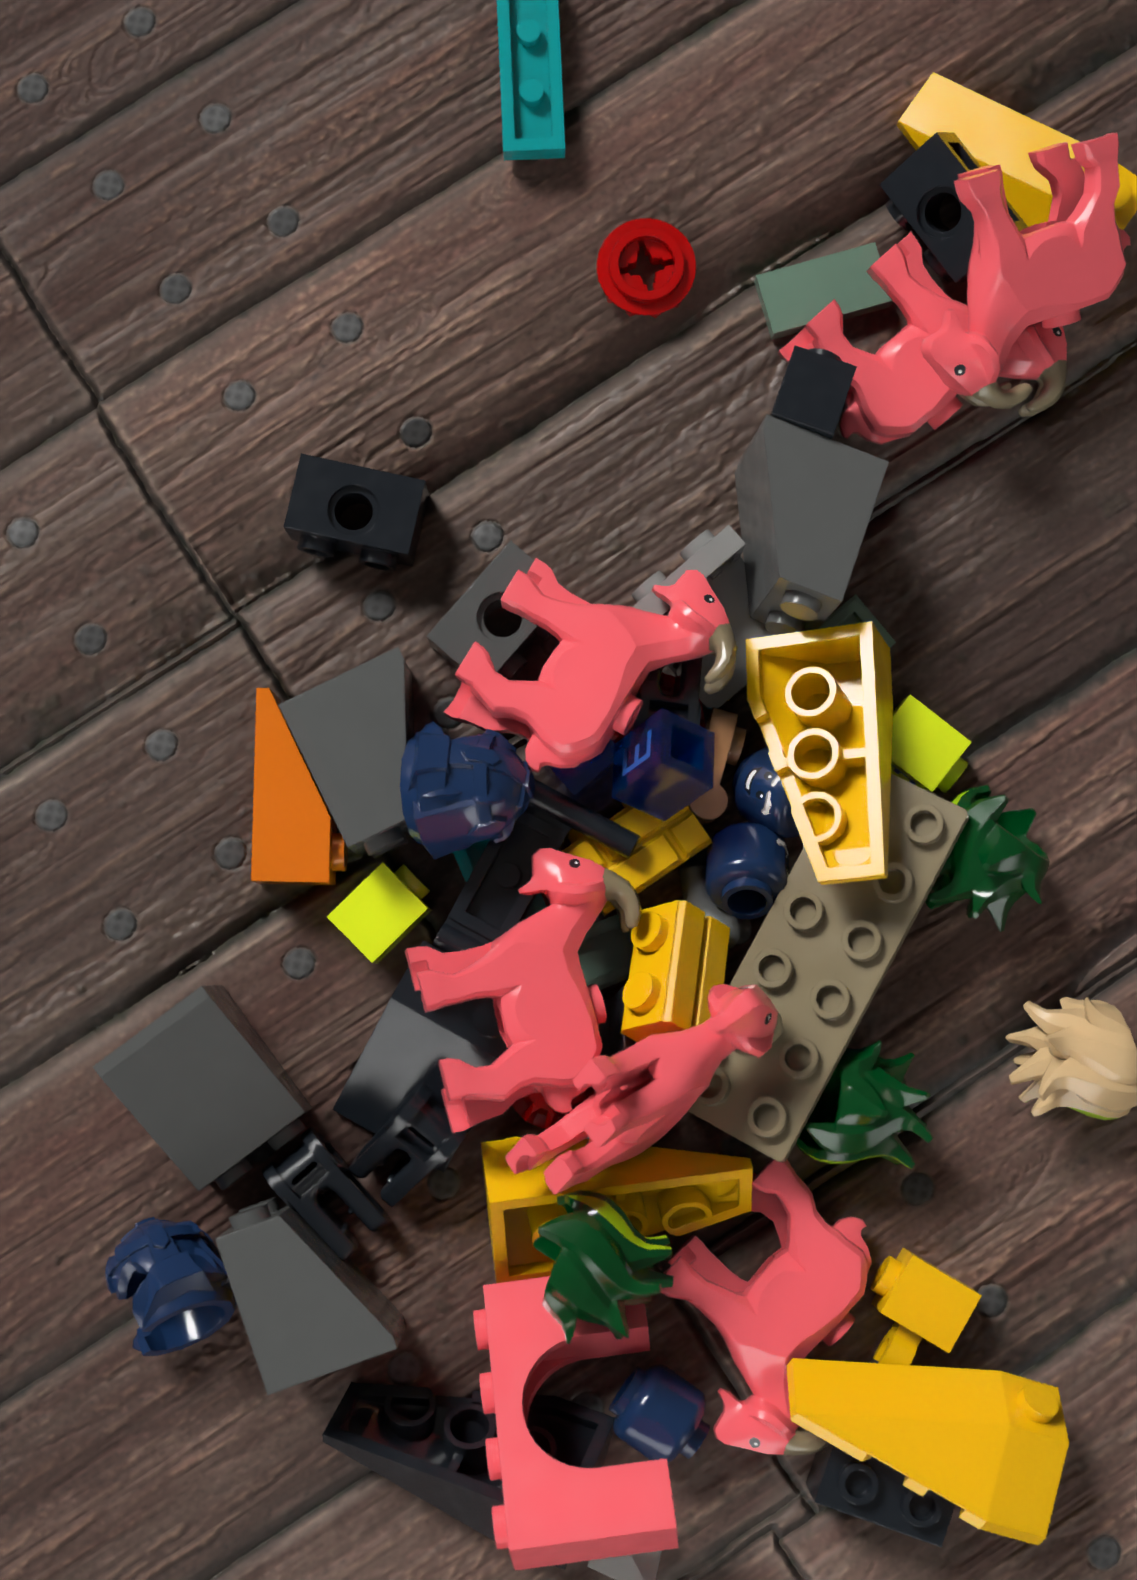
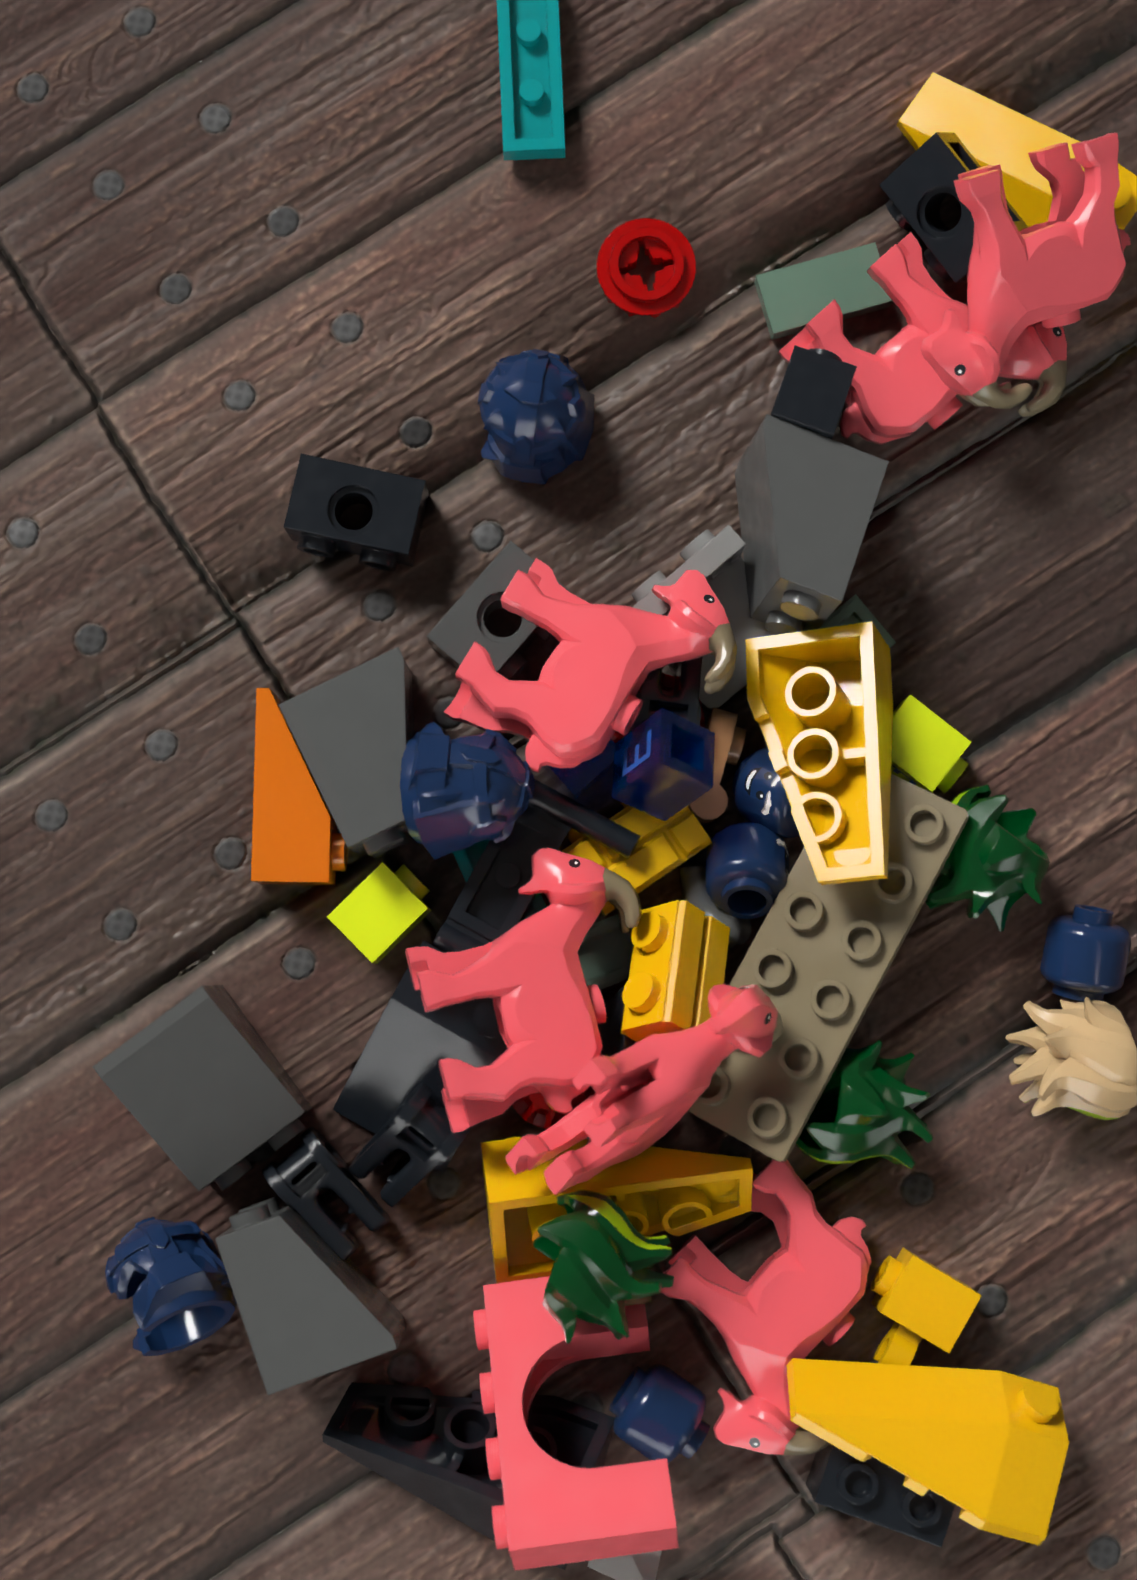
(535, 416): none -> dark blue helmet
(1085, 954): none -> dark blue head

